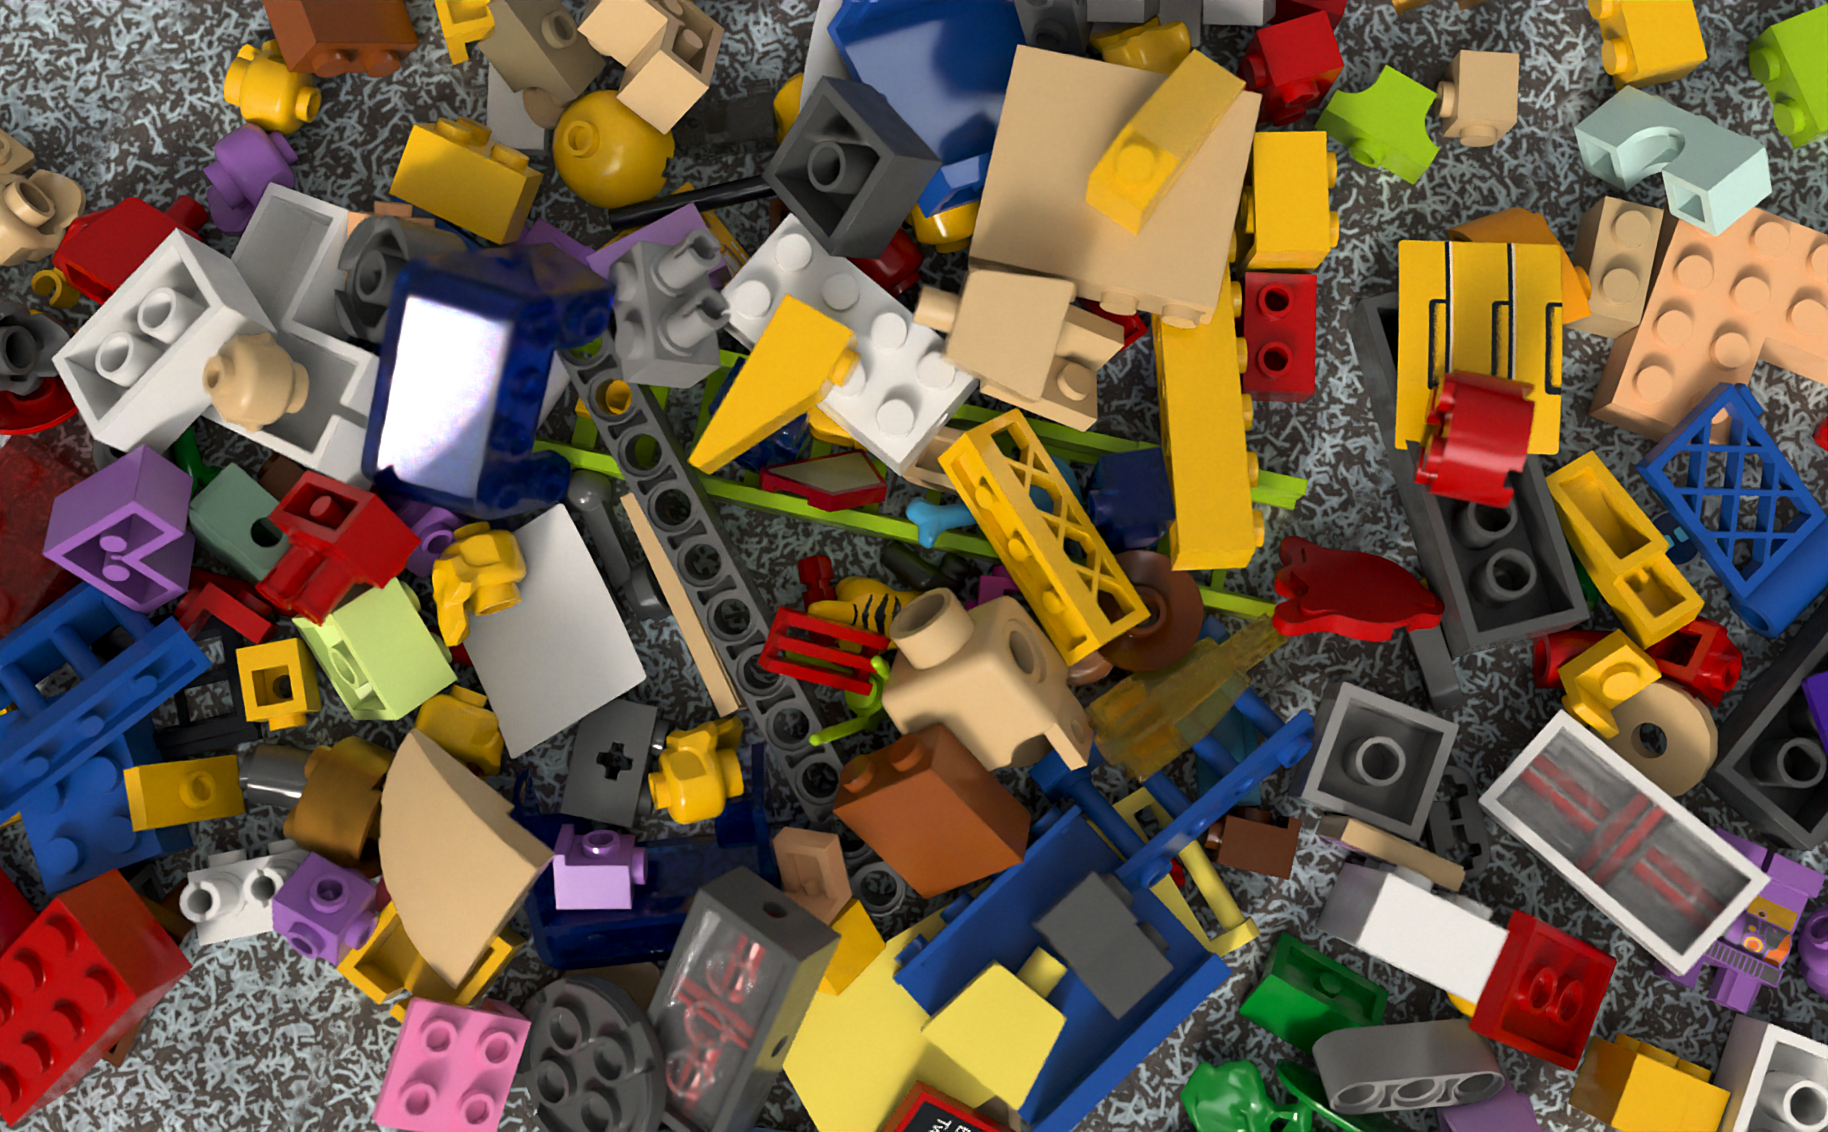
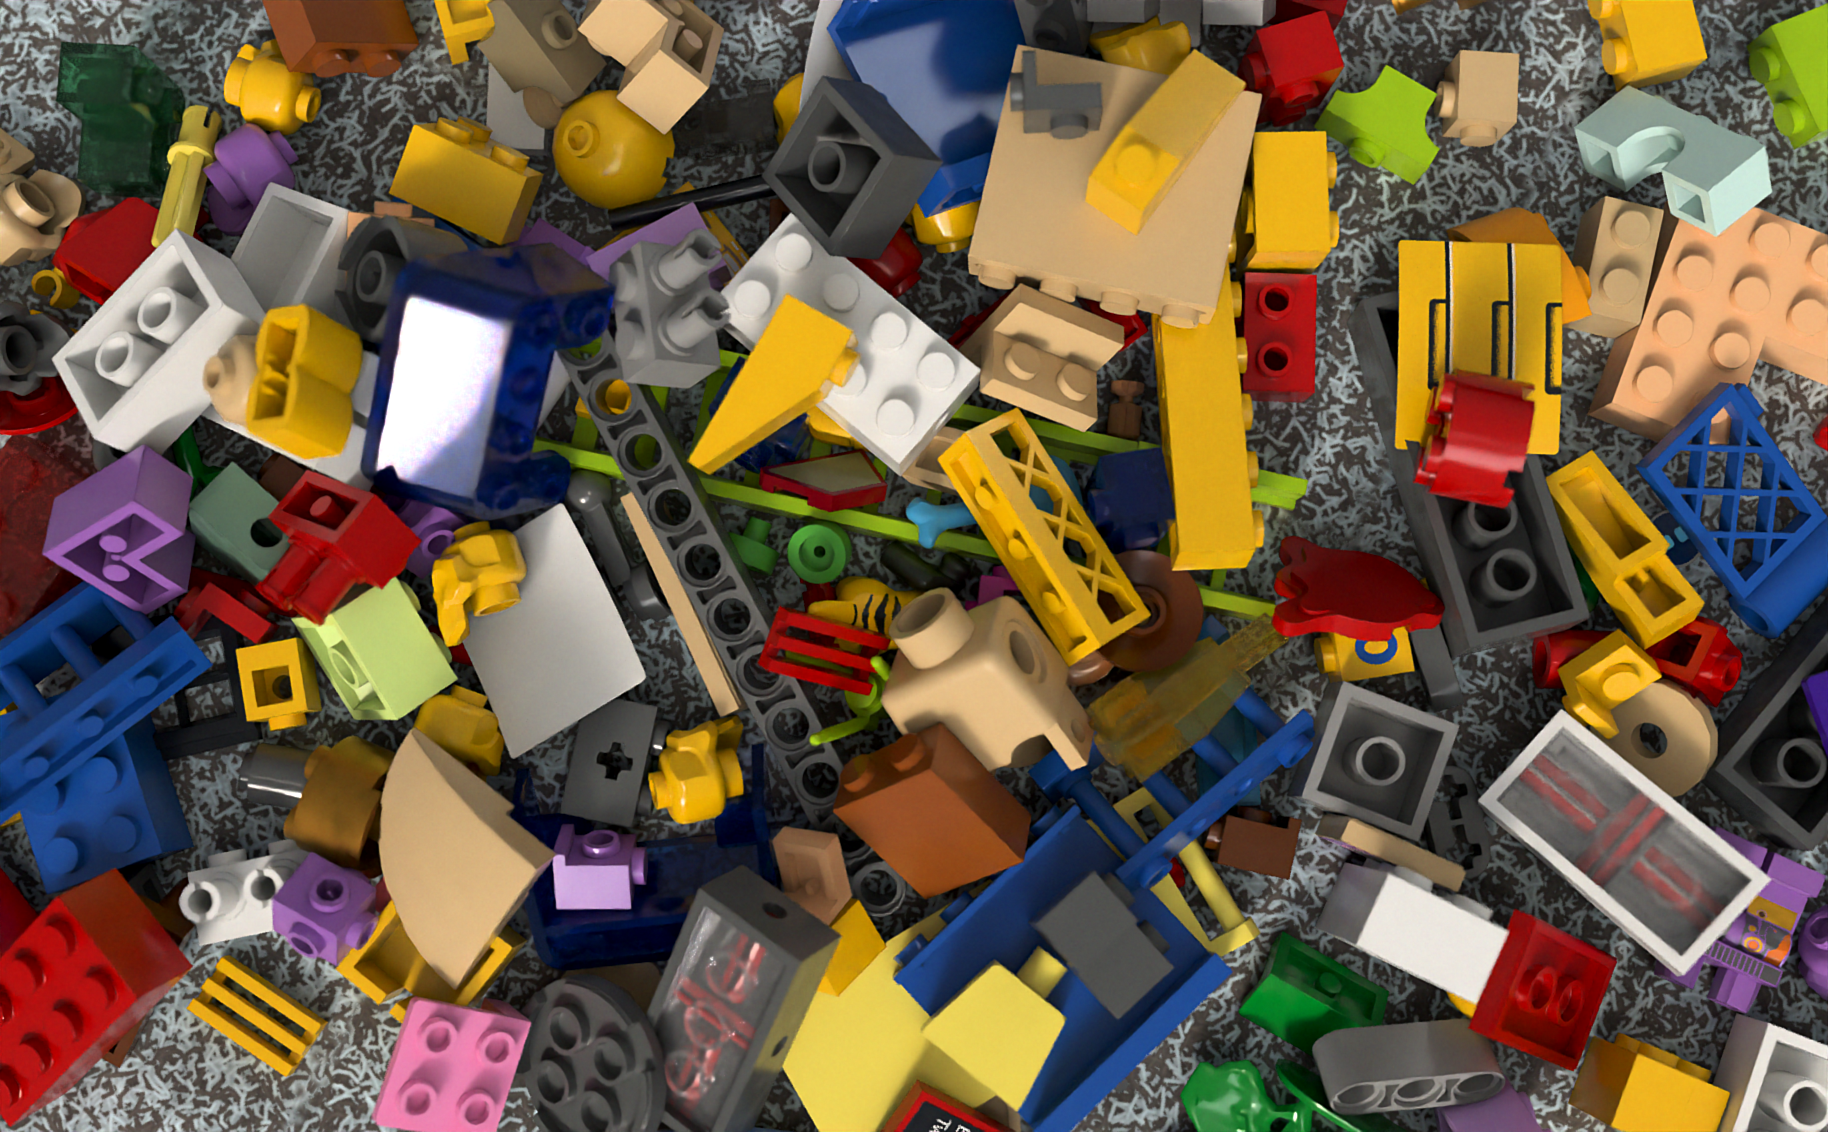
(125, 116): none -> clear green brick
(183, 792): yellow plate -> none
(186, 178): none -> light yellow axle
(242, 1035): none -> yellow tile
(303, 382): none -> yellow brick
(753, 549): none -> bright green tile
(819, 551): none -> bright green tile
(999, 328): tan torso -> none
(1056, 109): none -> dark grey bracket
(1125, 416): none -> medium nougat piece
(1359, 659): none -> yellow brick

